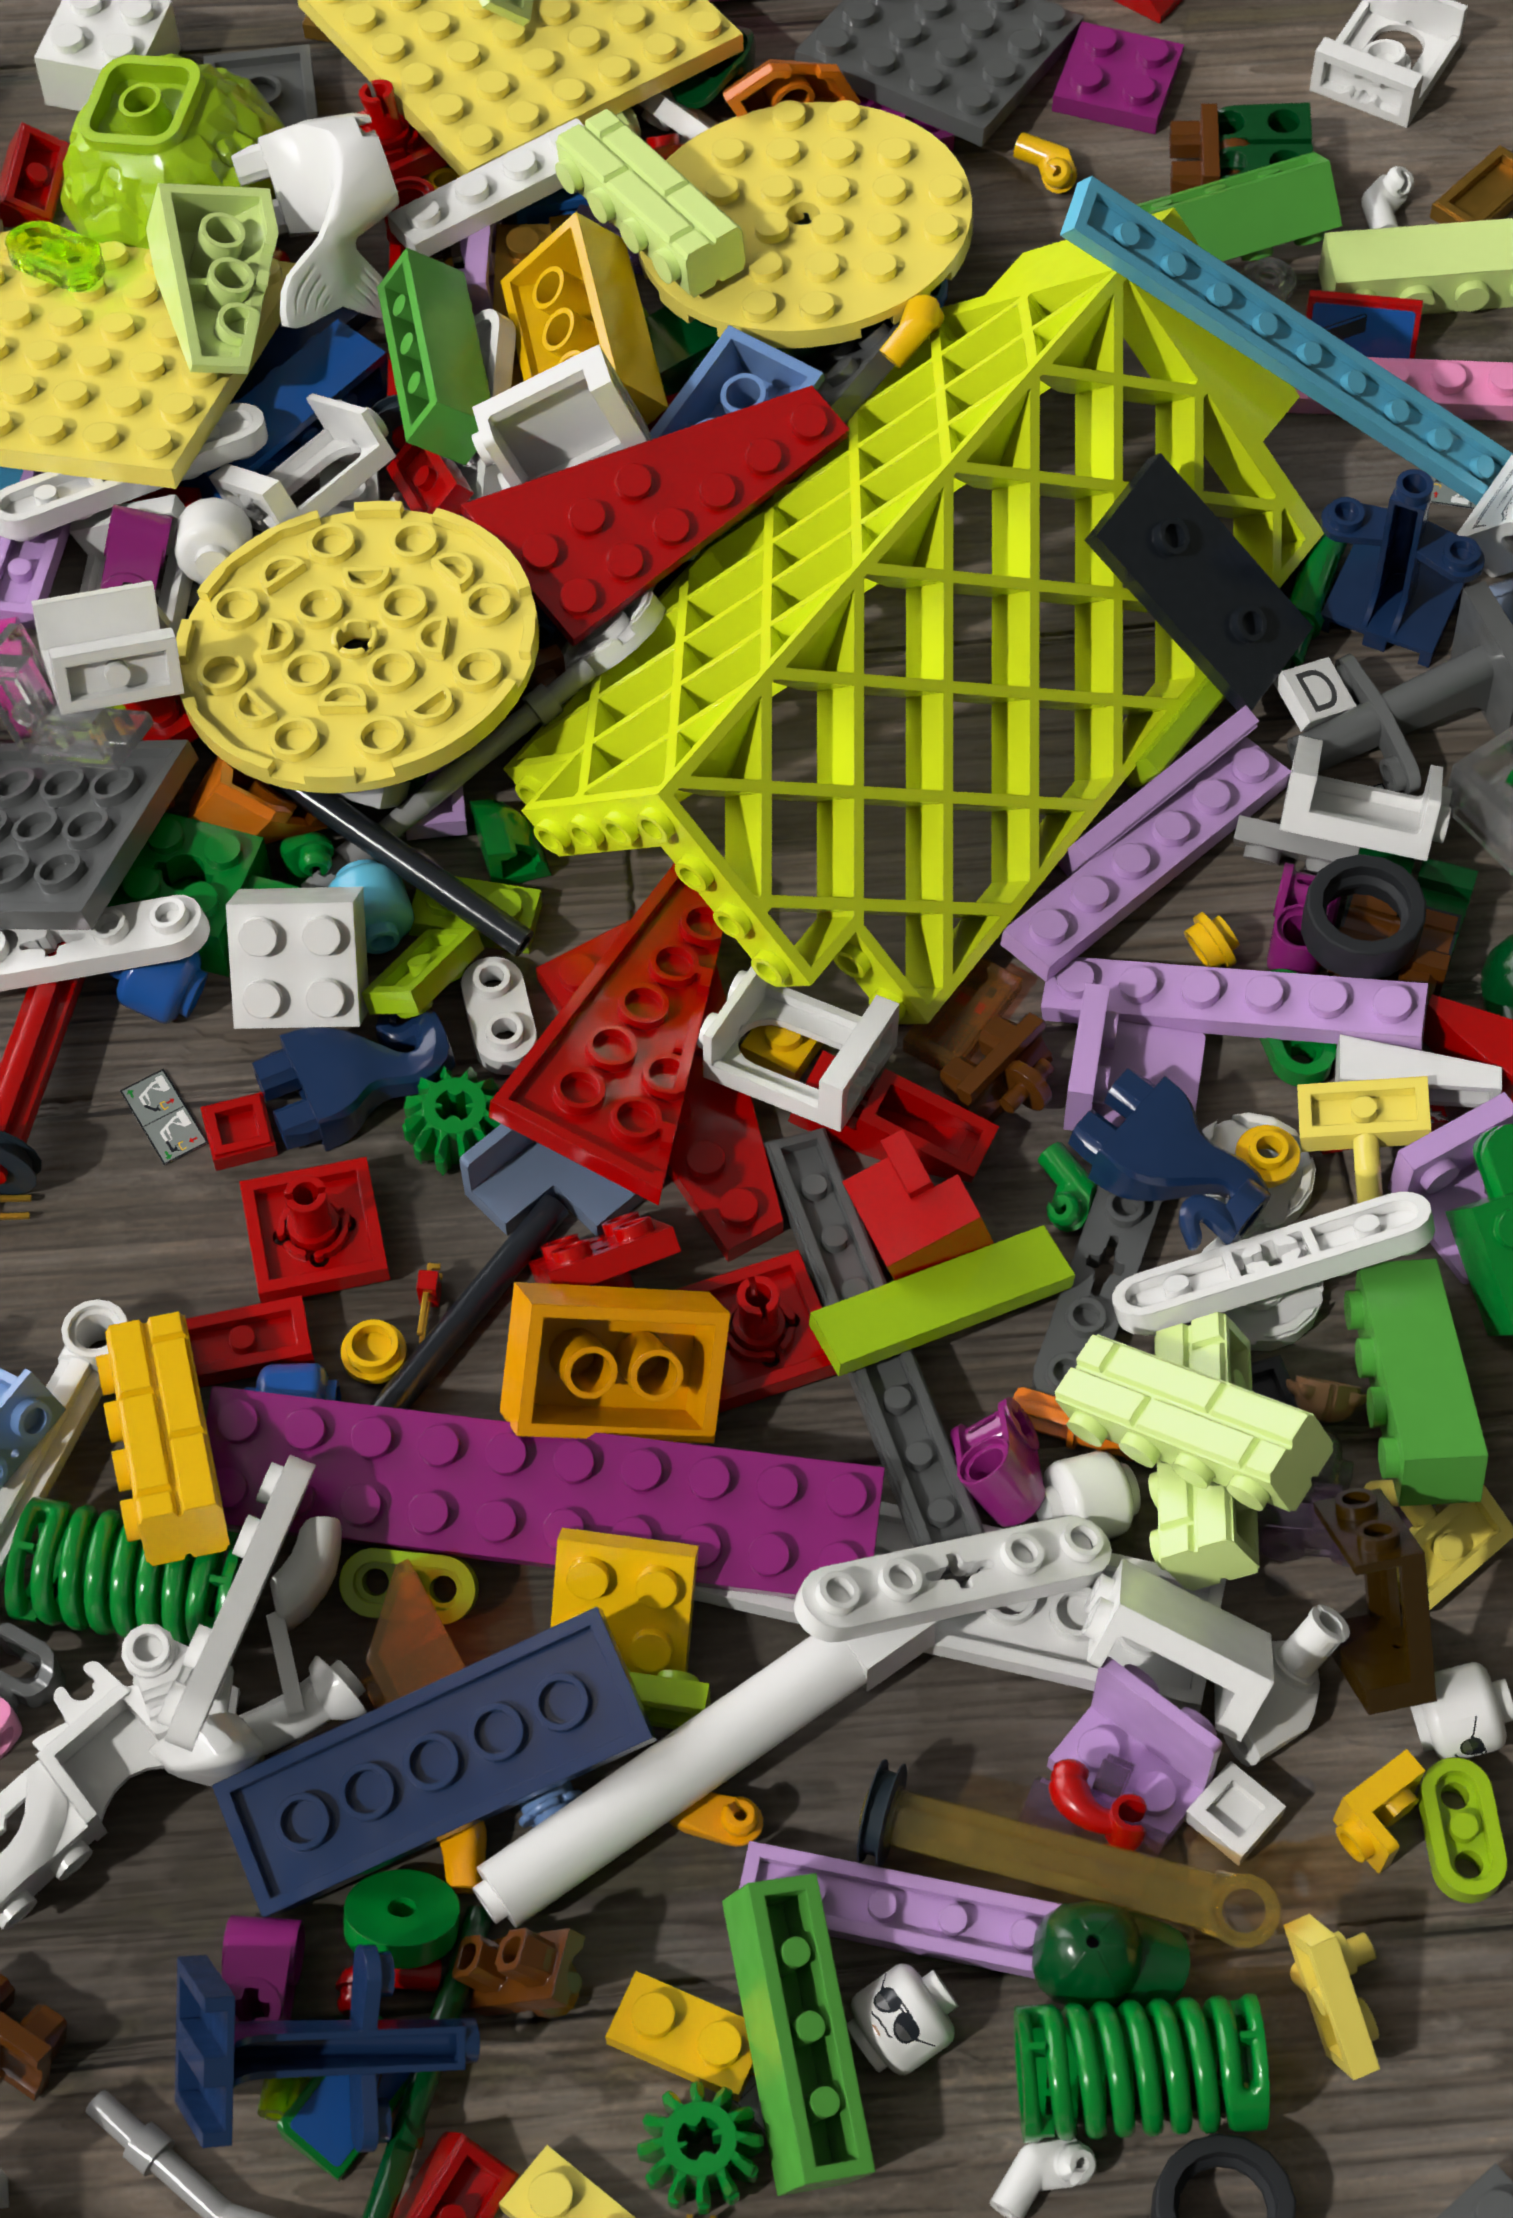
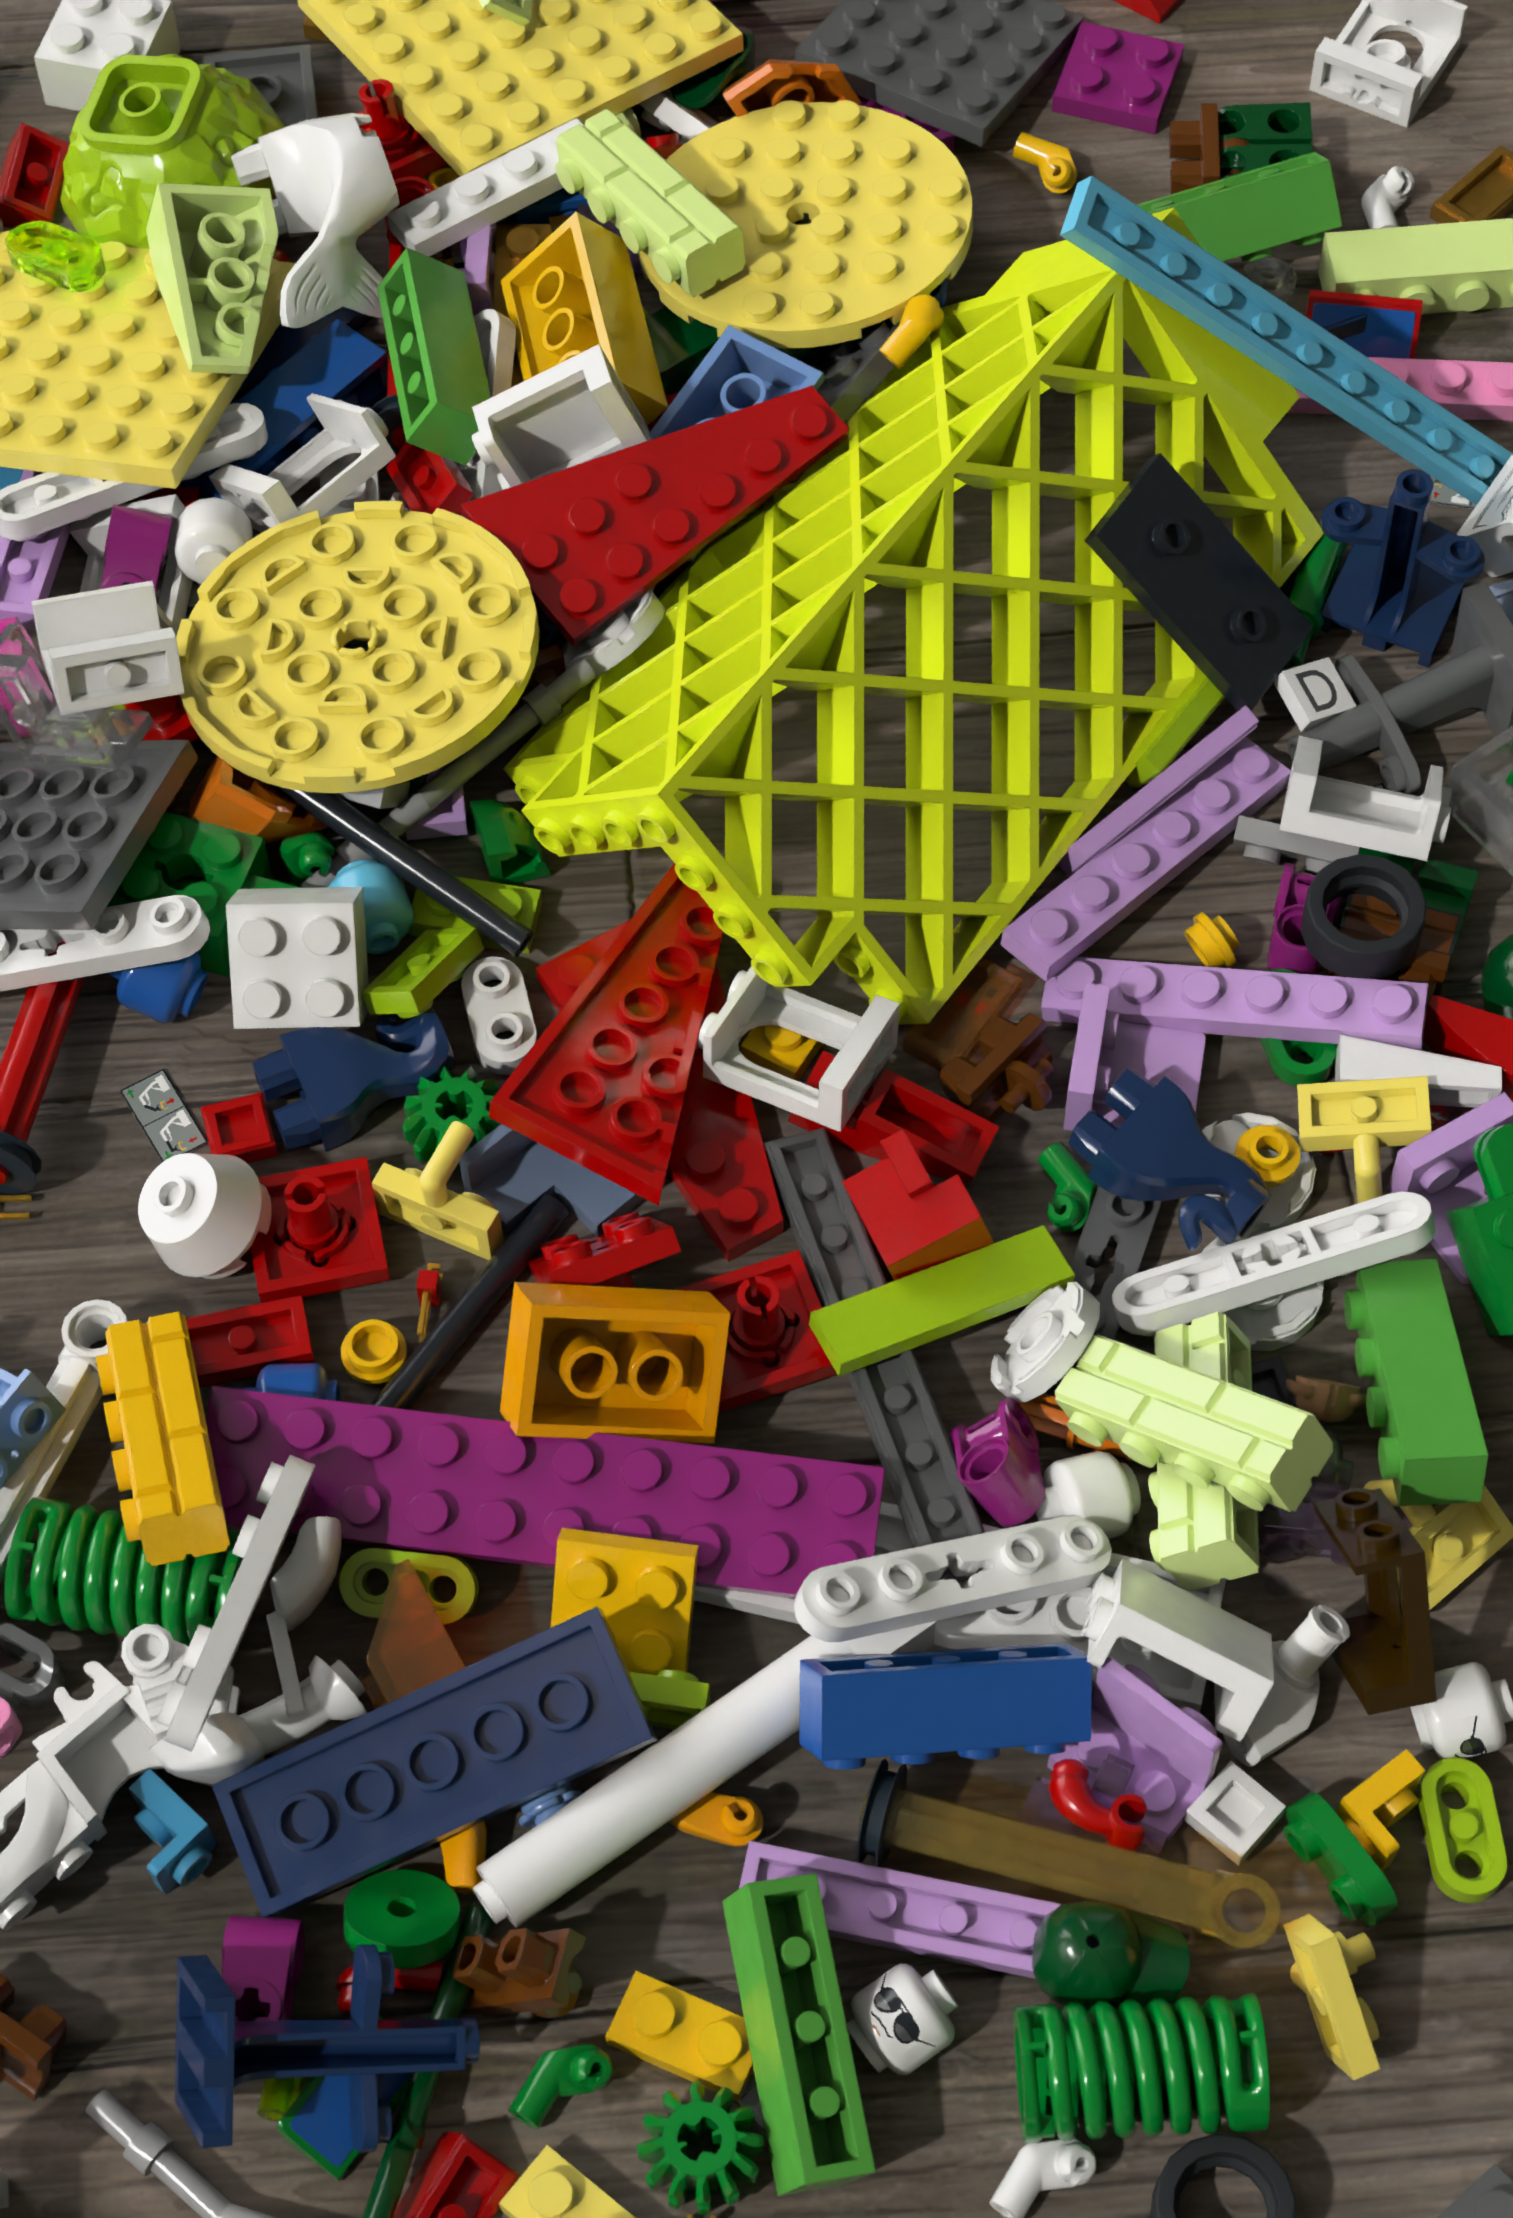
(169, 1818): none -> dark azure bracket
(204, 1213): none -> white cone
(426, 1204): none -> light yellow plate
(559, 2075): none -> green arm
(944, 1703): none -> blue brick
(1045, 1341): none -> white tile
(1354, 1878): none -> green plate

